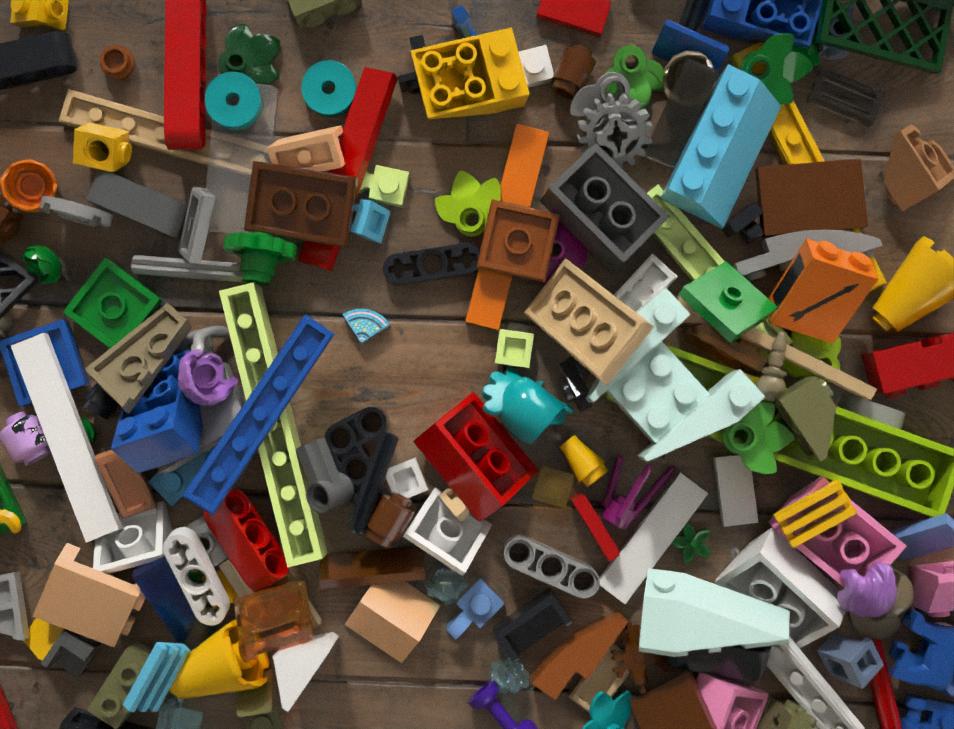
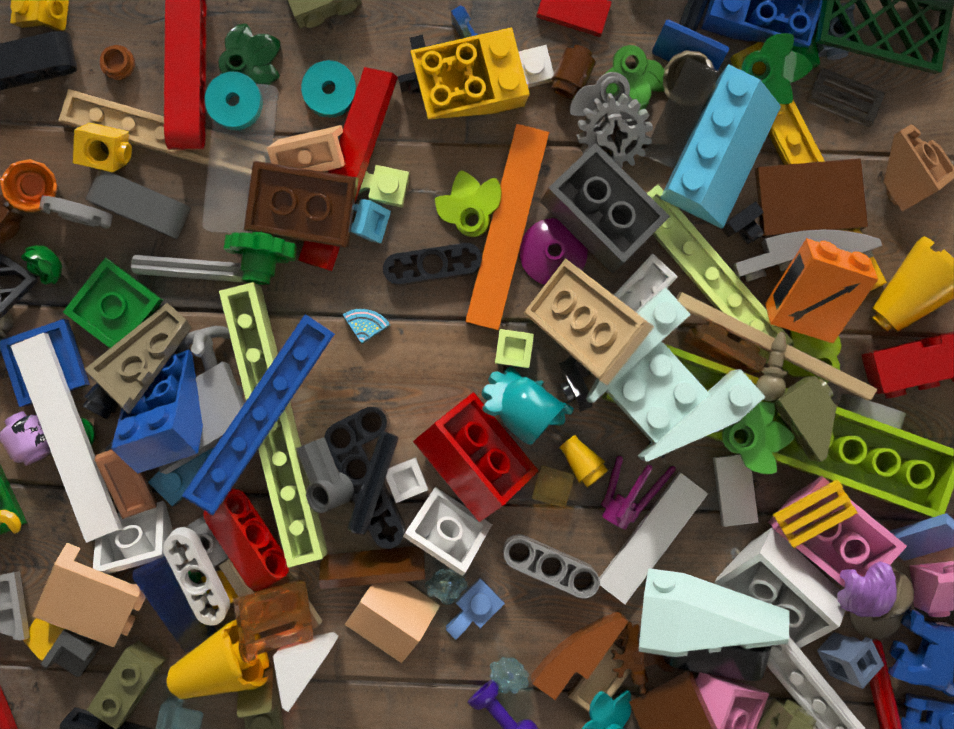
(156, 677): medium azure tile -> none
(196, 225): light grey tile -> none
(203, 378): medium lavender hair -> none
(390, 519): reddish brown brick -> none
(454, 504): tan tile -> none
(518, 241): dark orange plate -> none
(530, 623): black panel -> none
(595, 526): red tile -> none
(692, 543): green plant -> none
(728, 301): plate -> none

